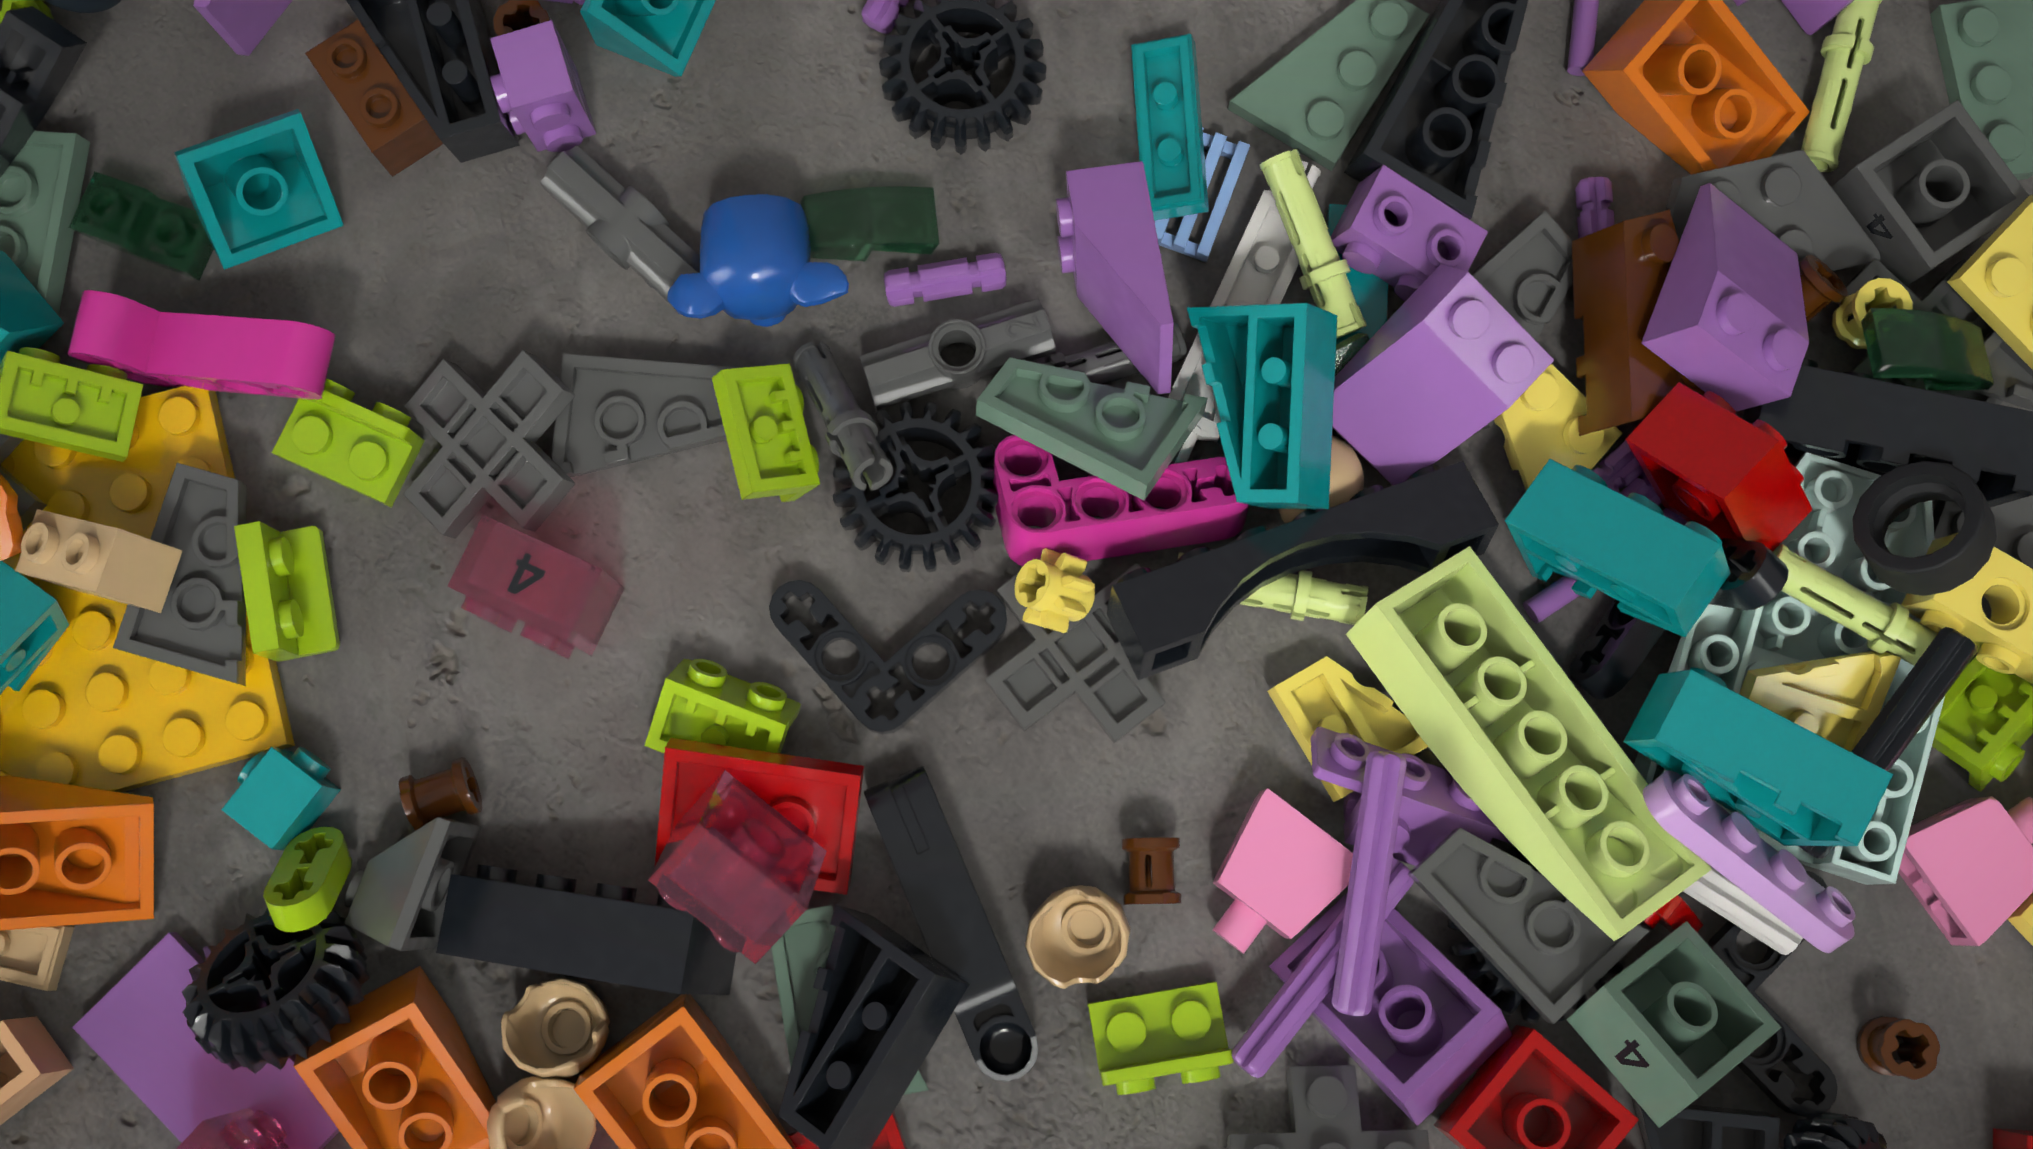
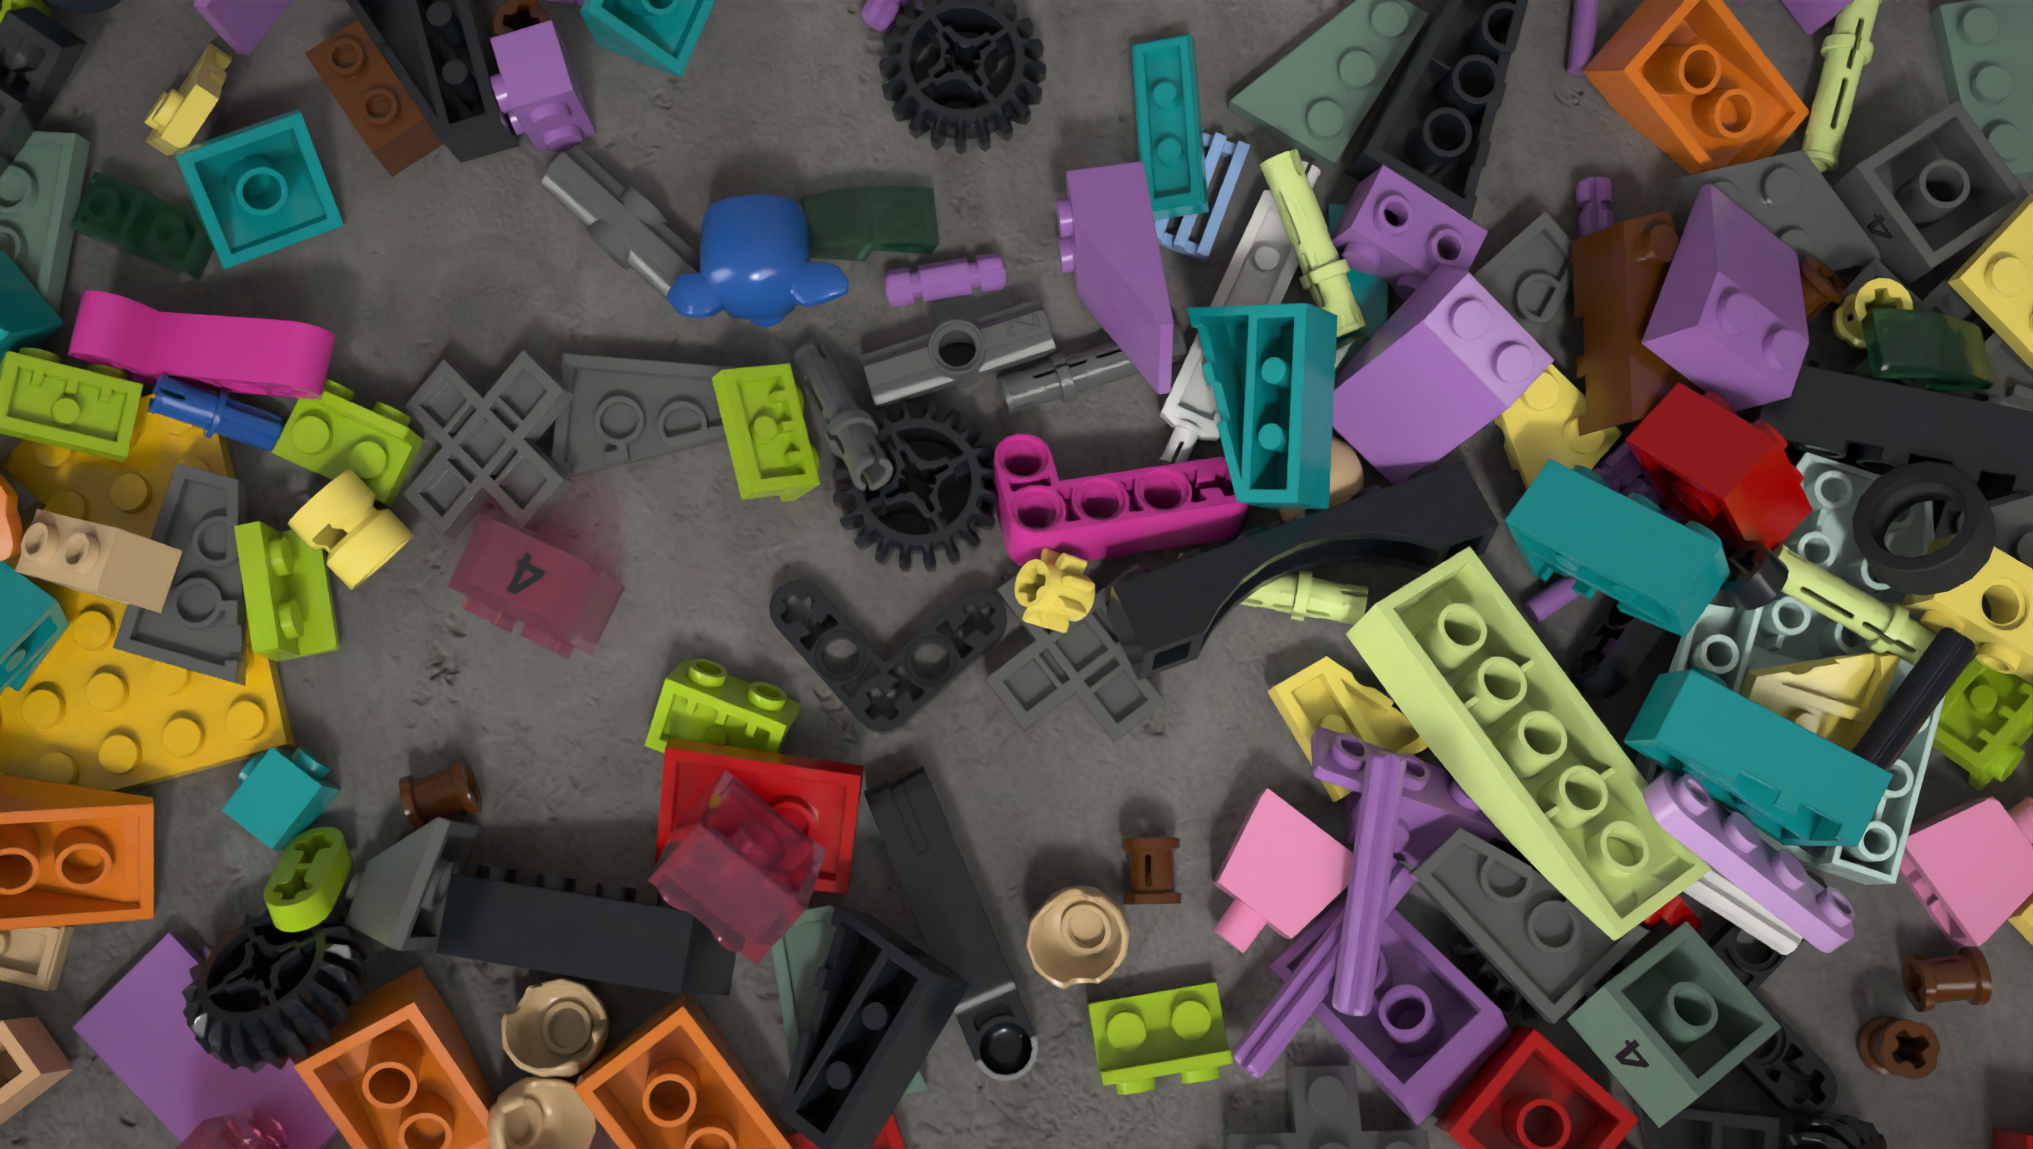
(182, 112): none -> light yellow wing
(215, 413): none -> blue axle
(350, 528): none -> light yellow wheel
(1096, 427): sand green wing -> none
(1946, 978): none -> reddish brown bush

